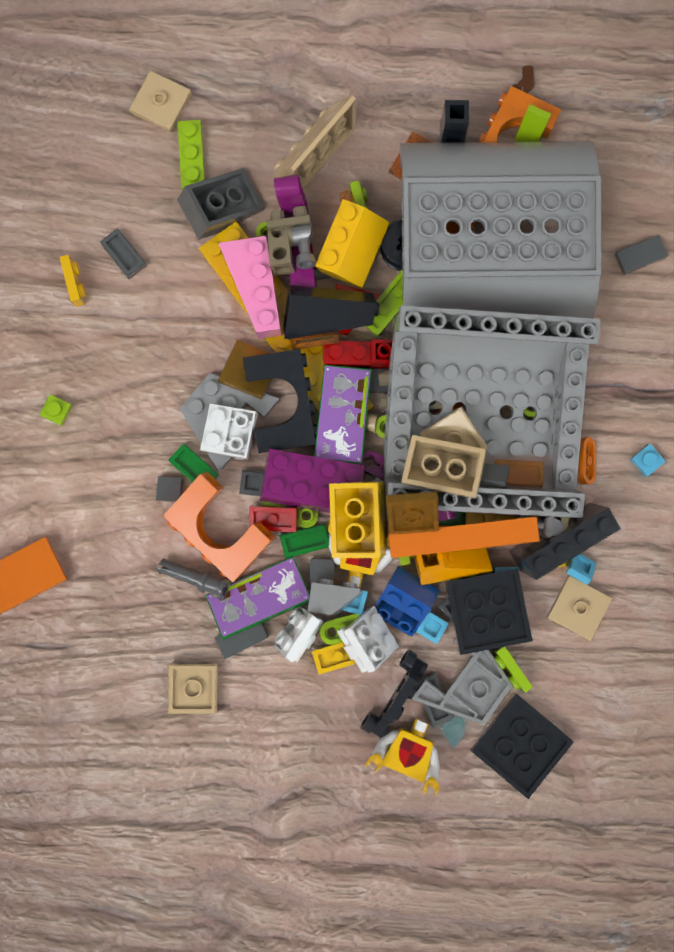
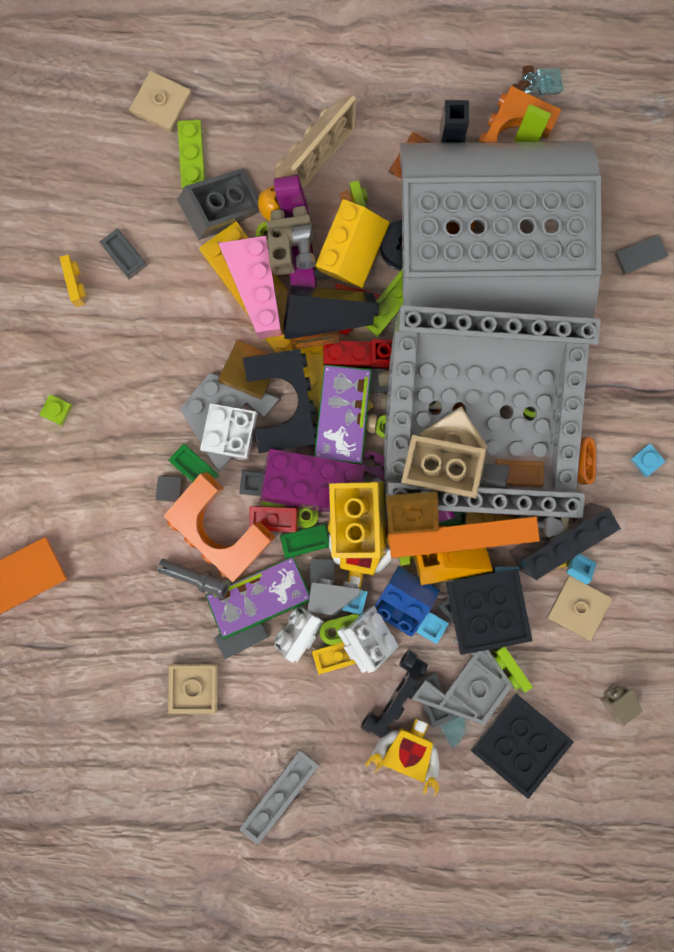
(268, 202): none -> light orange hair
(279, 797): none -> light grey plate
(545, 80): none -> clear light blue plate
(621, 704): none -> dark tan slope

